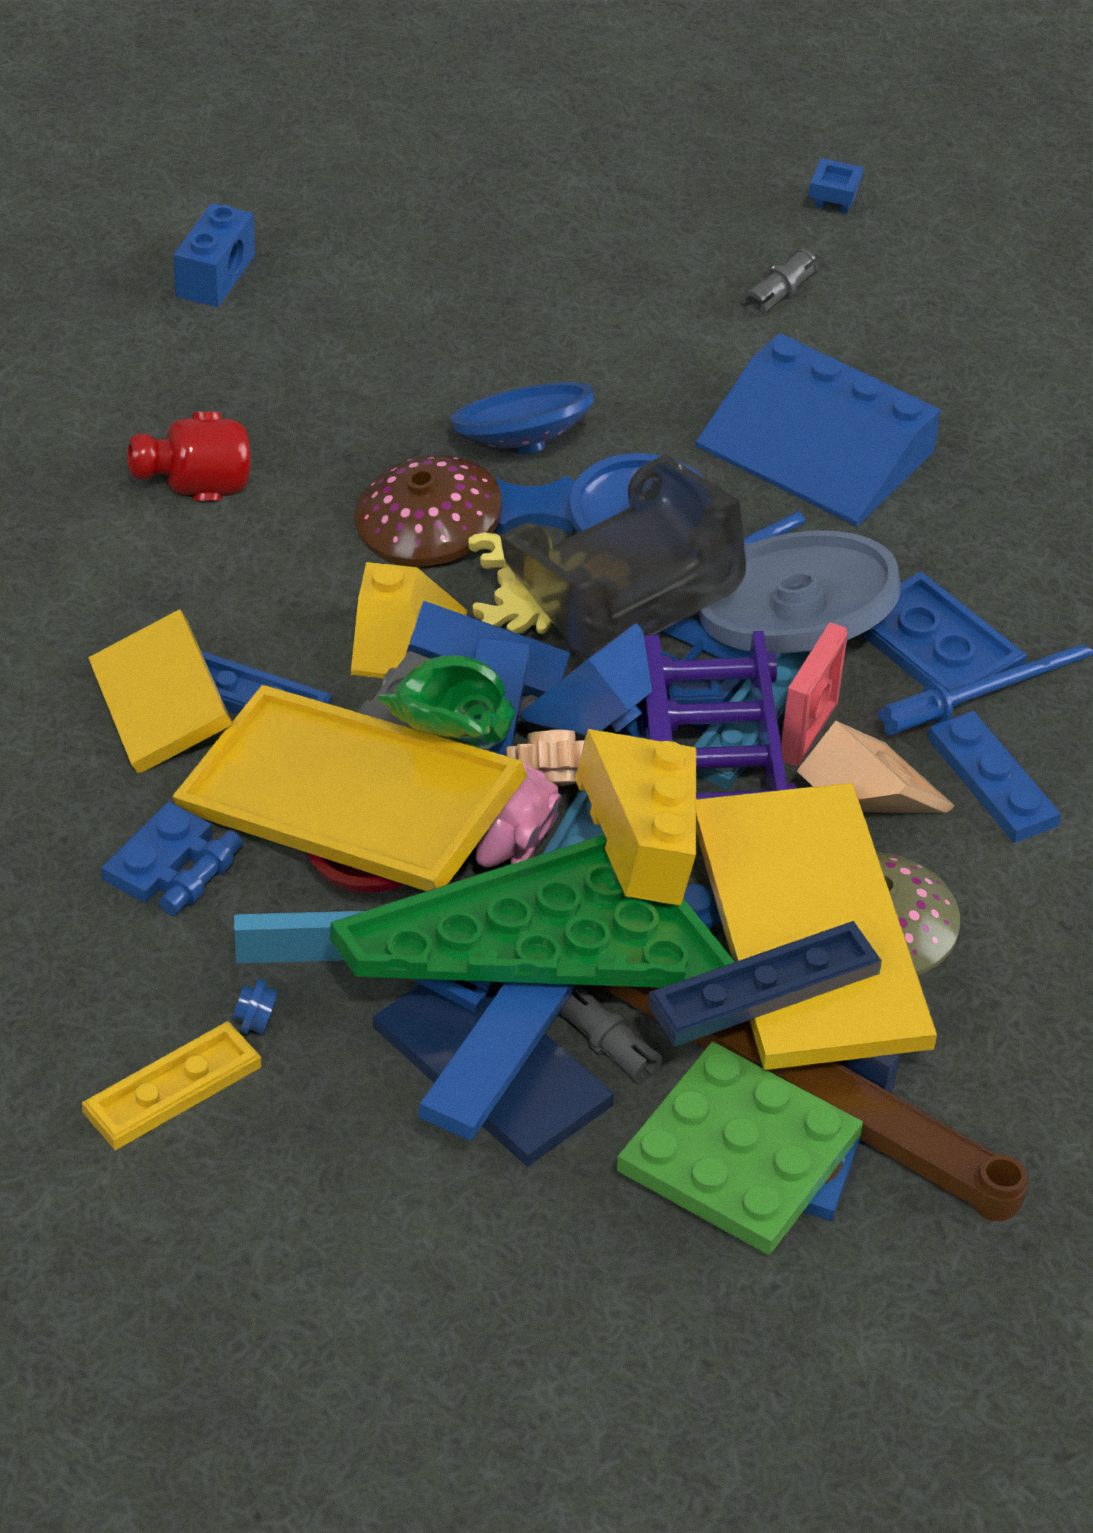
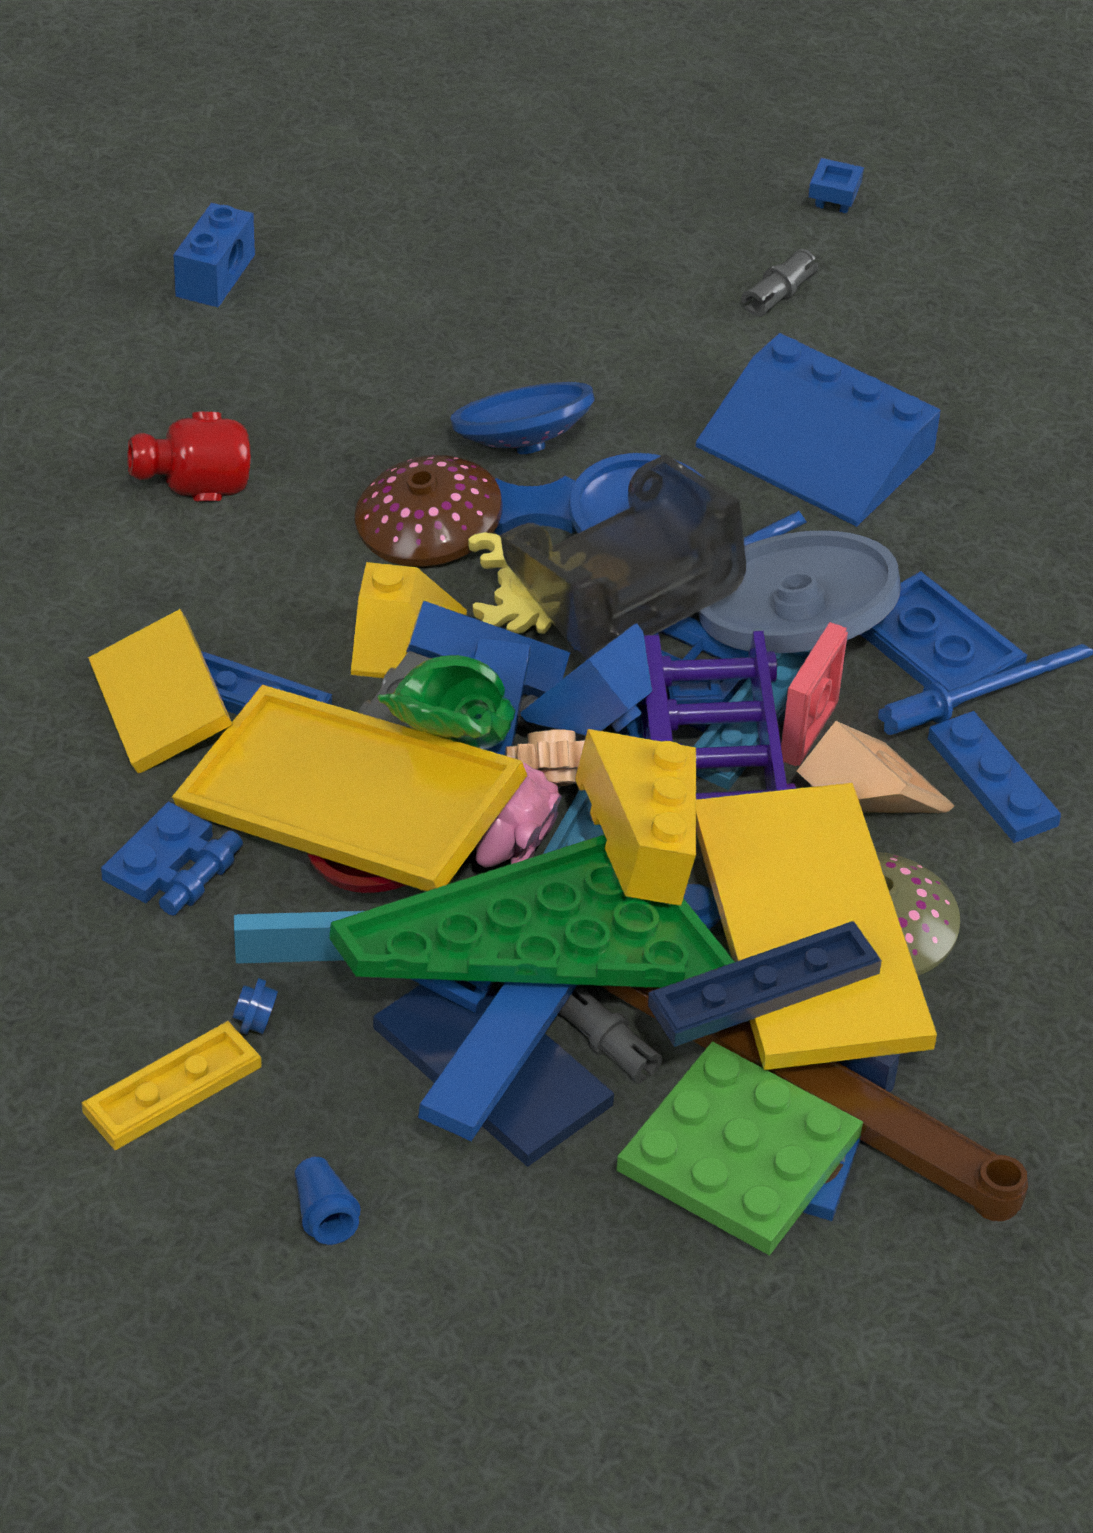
(325, 1202): none -> blue cone

